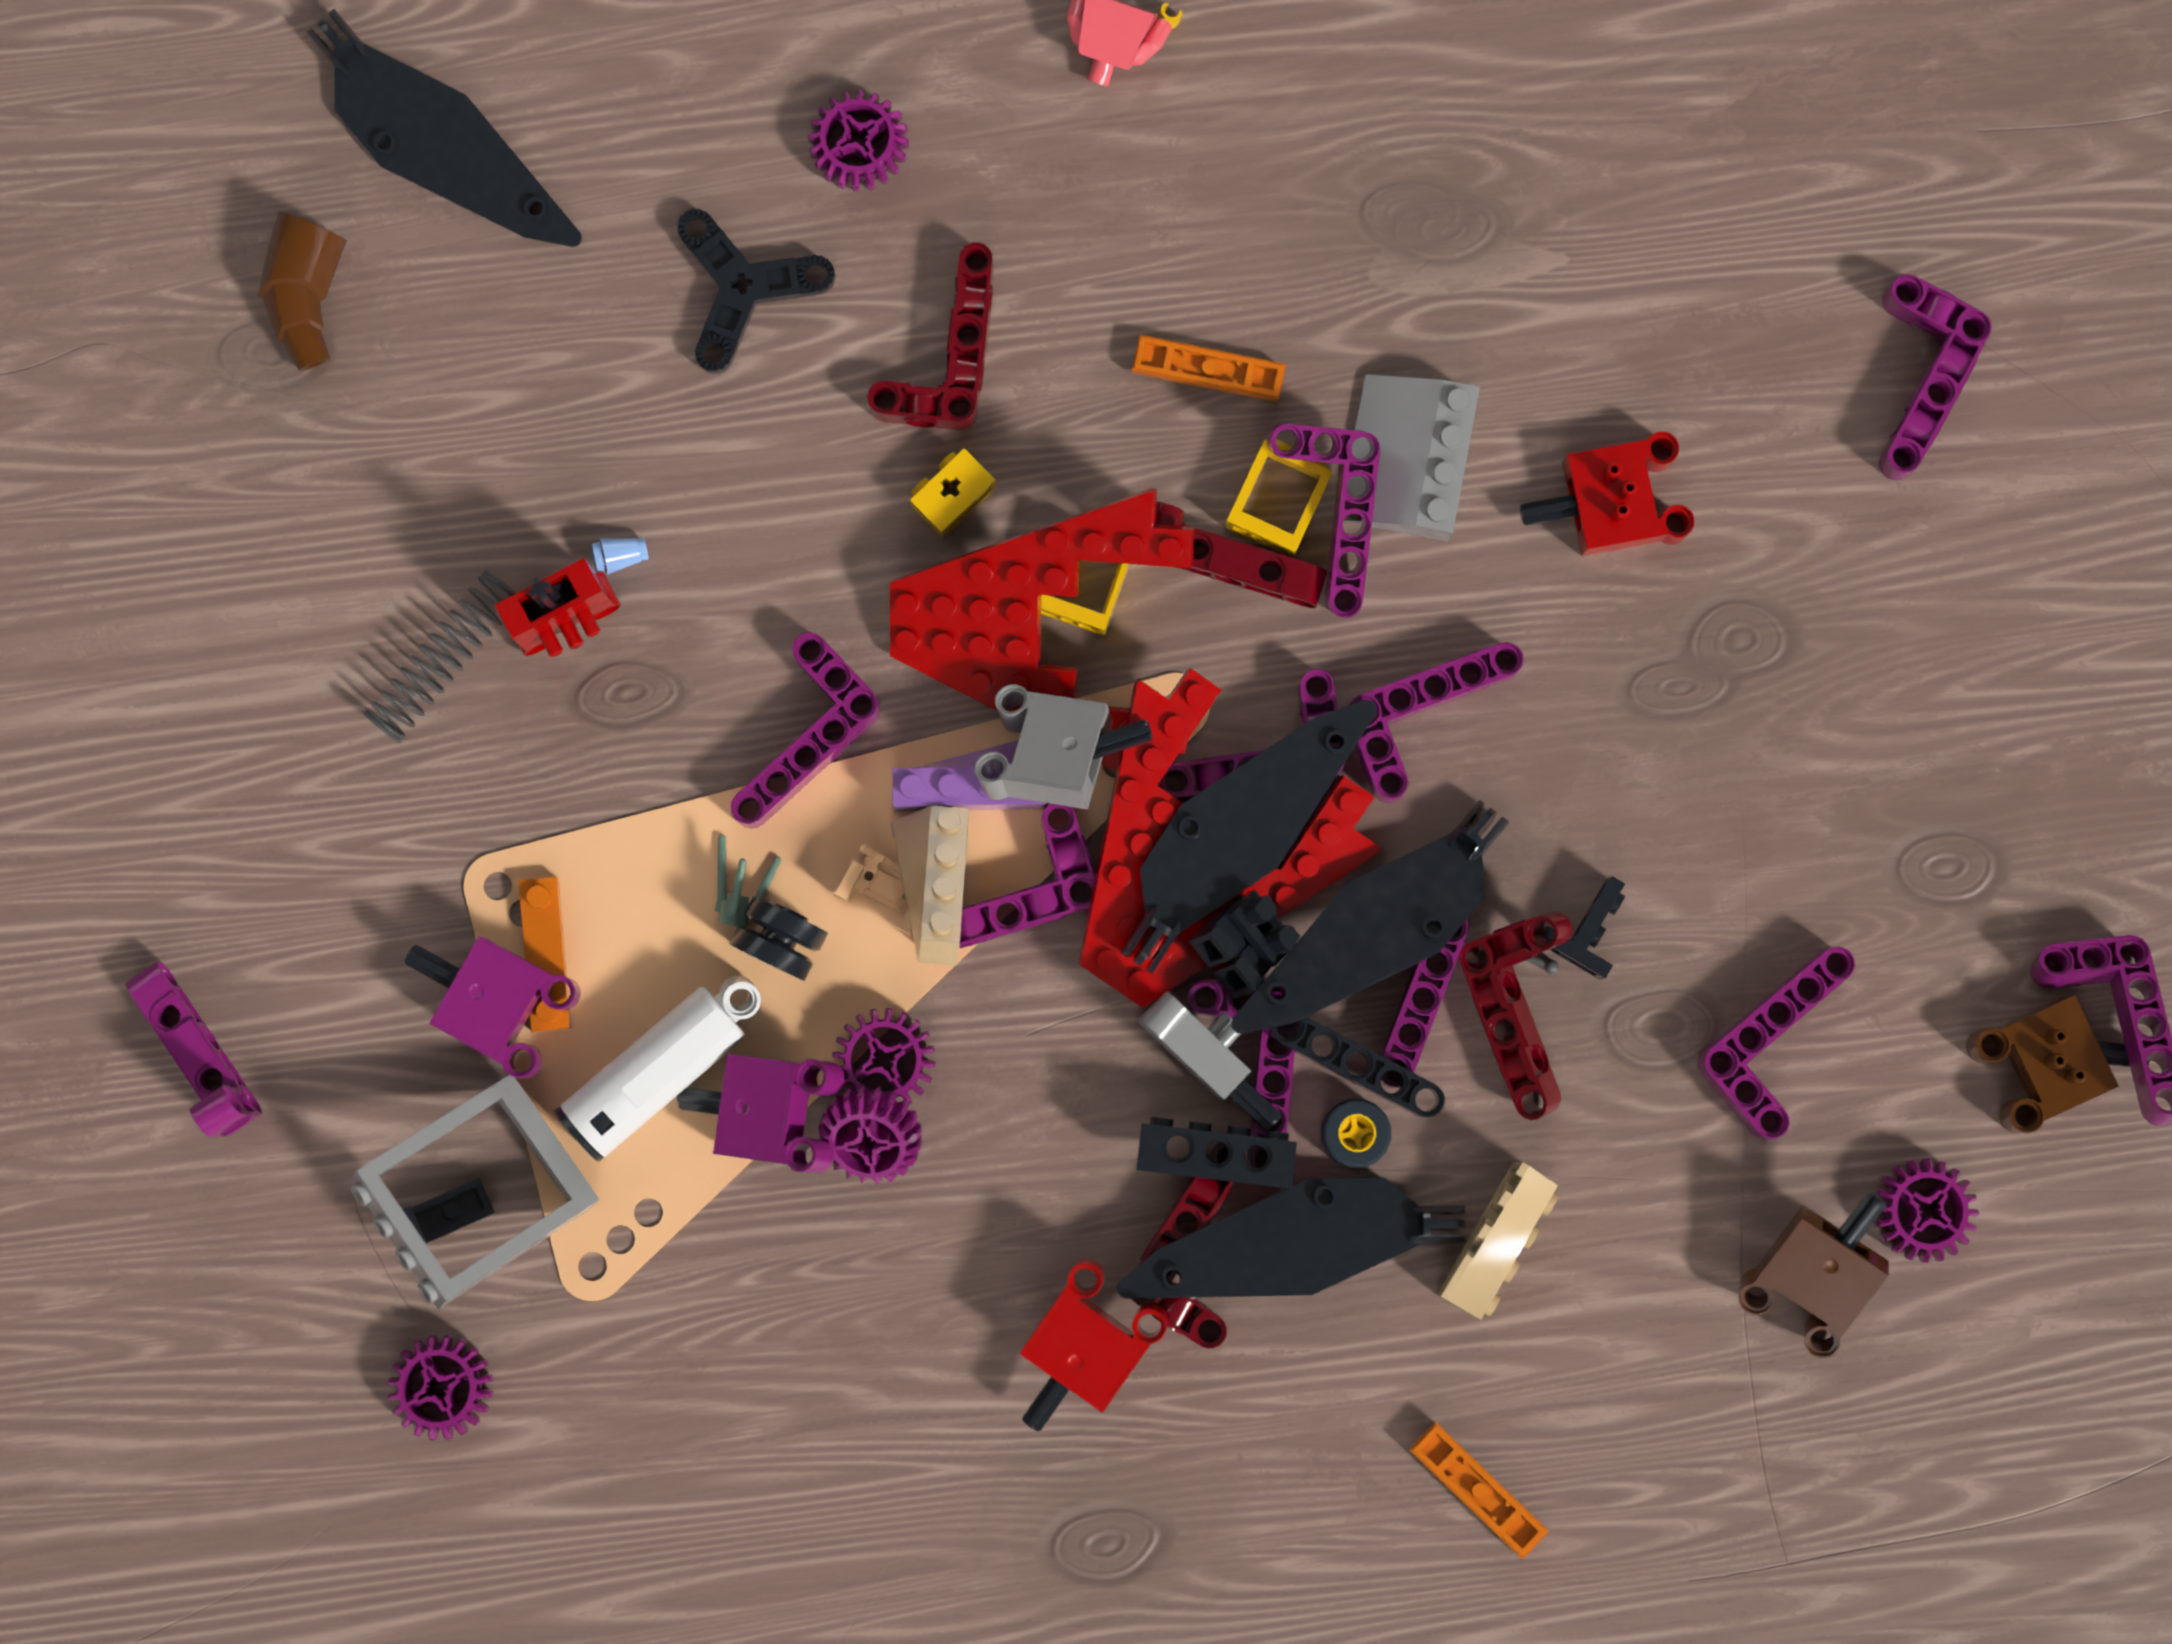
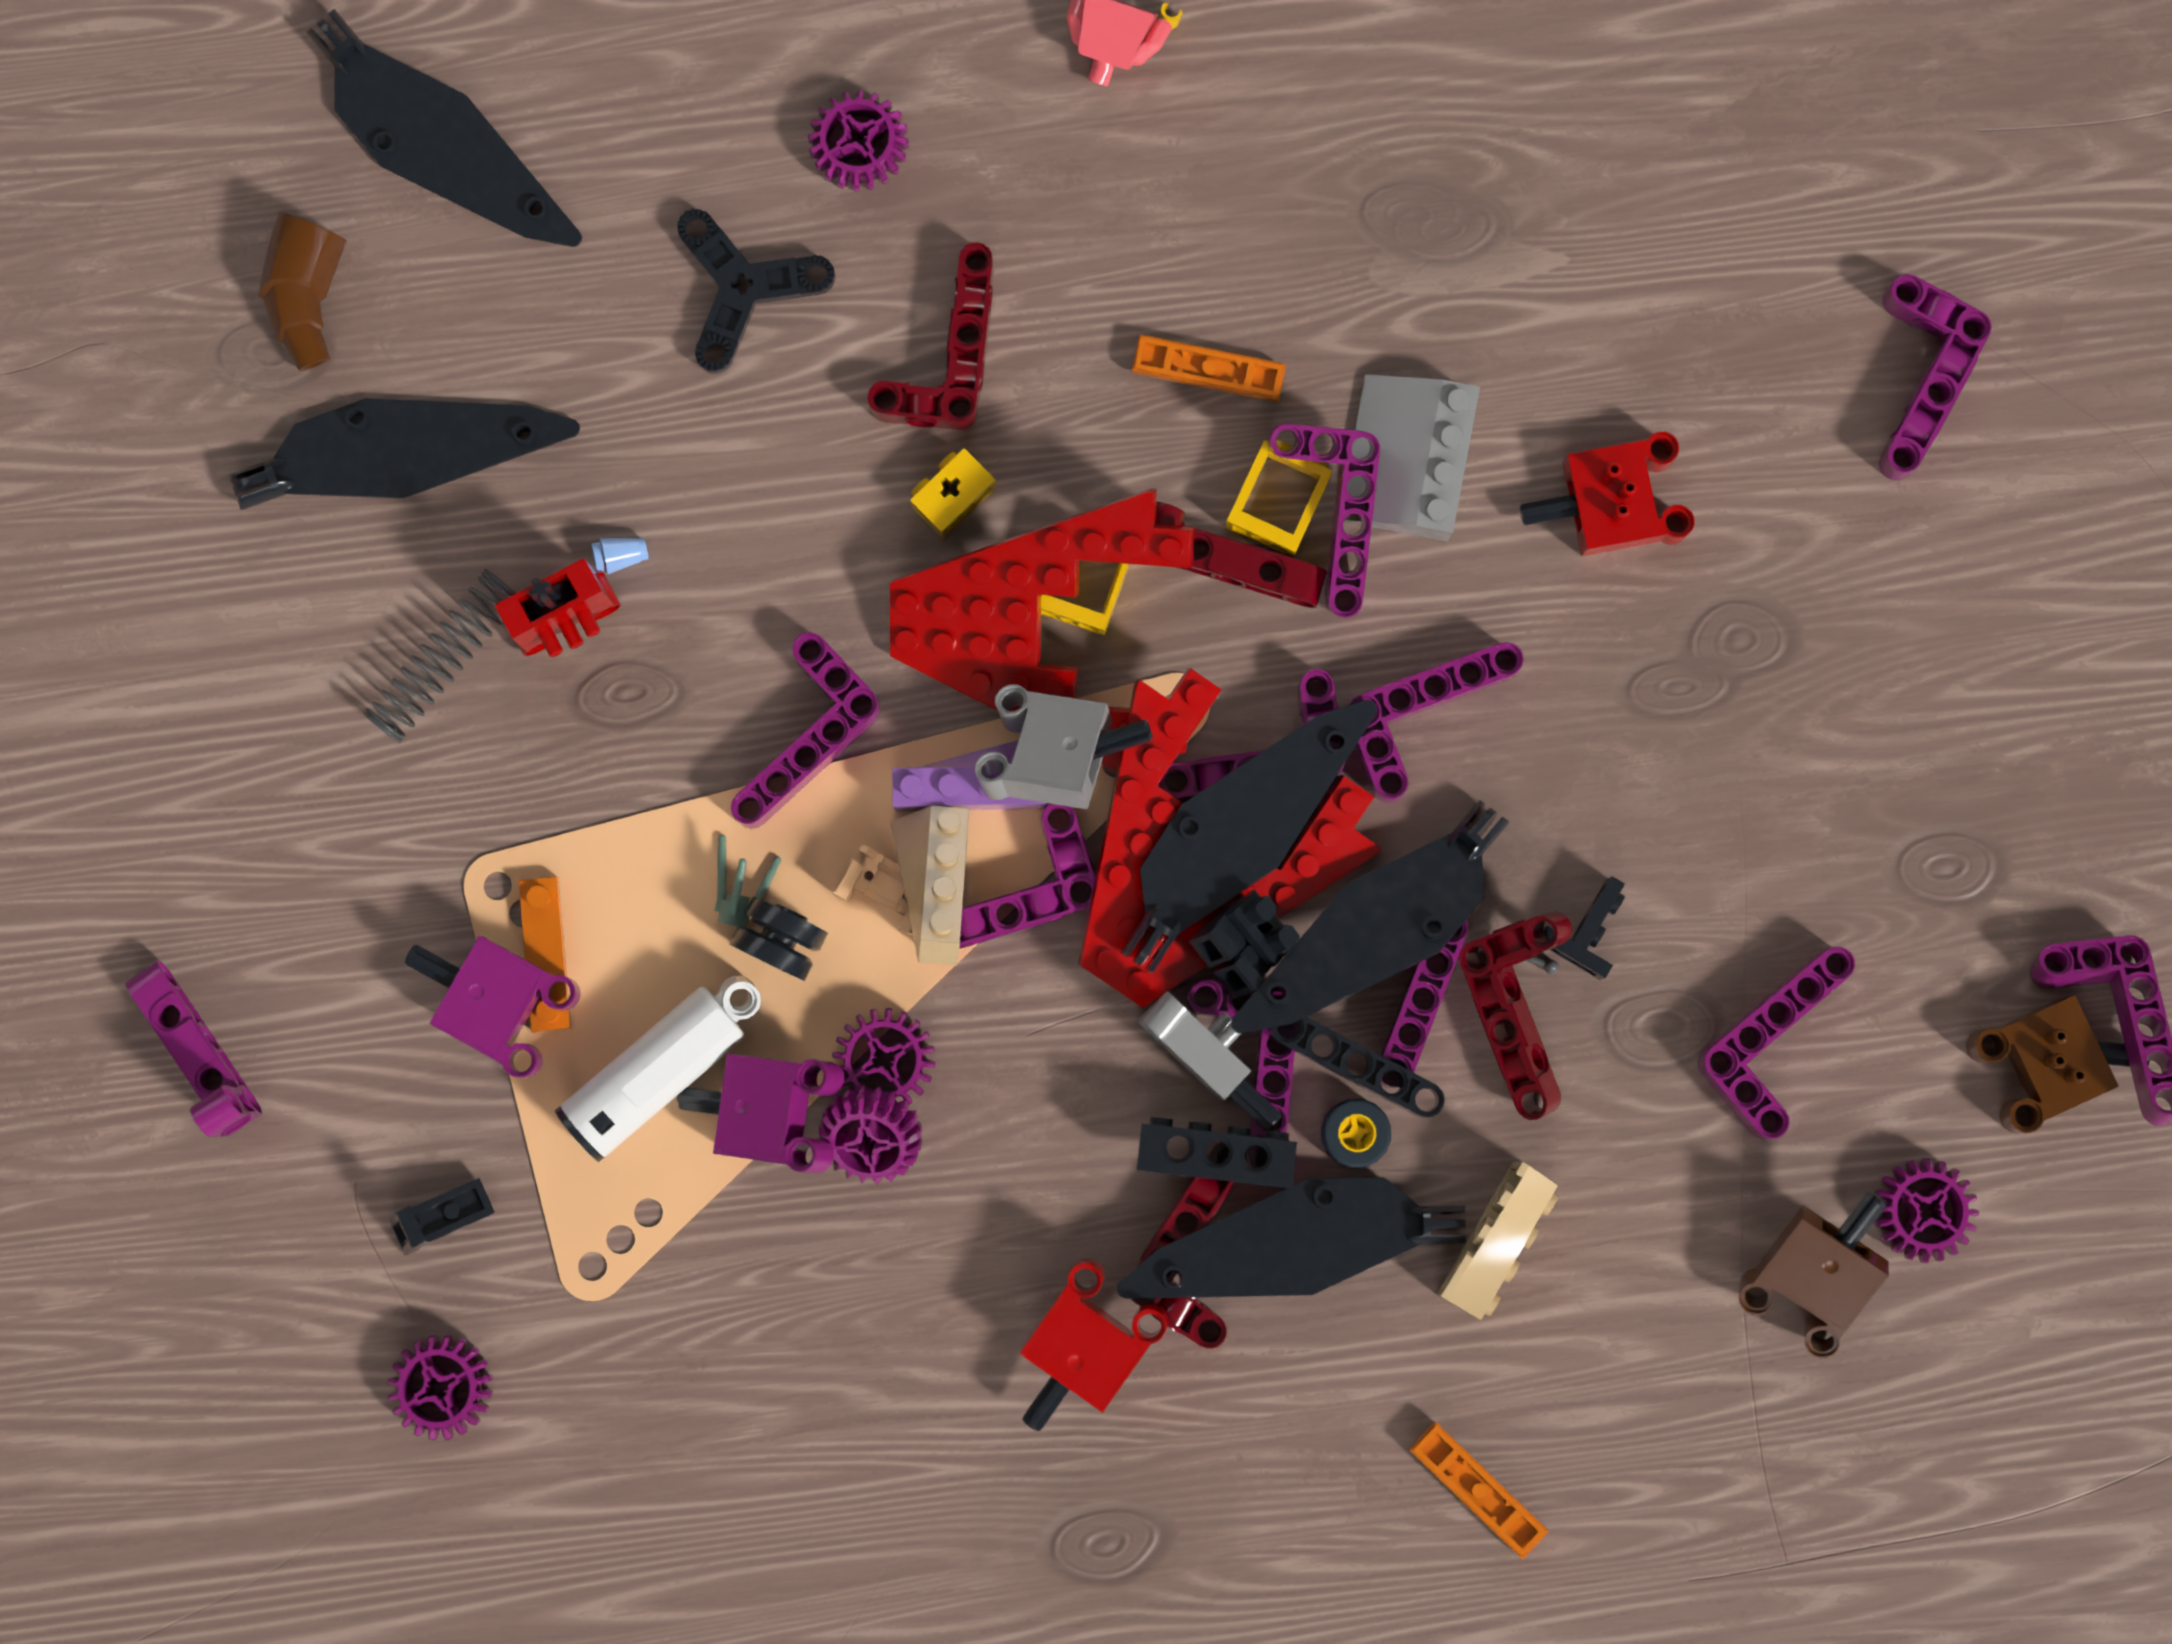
(397, 448): none -> black wing
(411, 1249): light grey window -> none

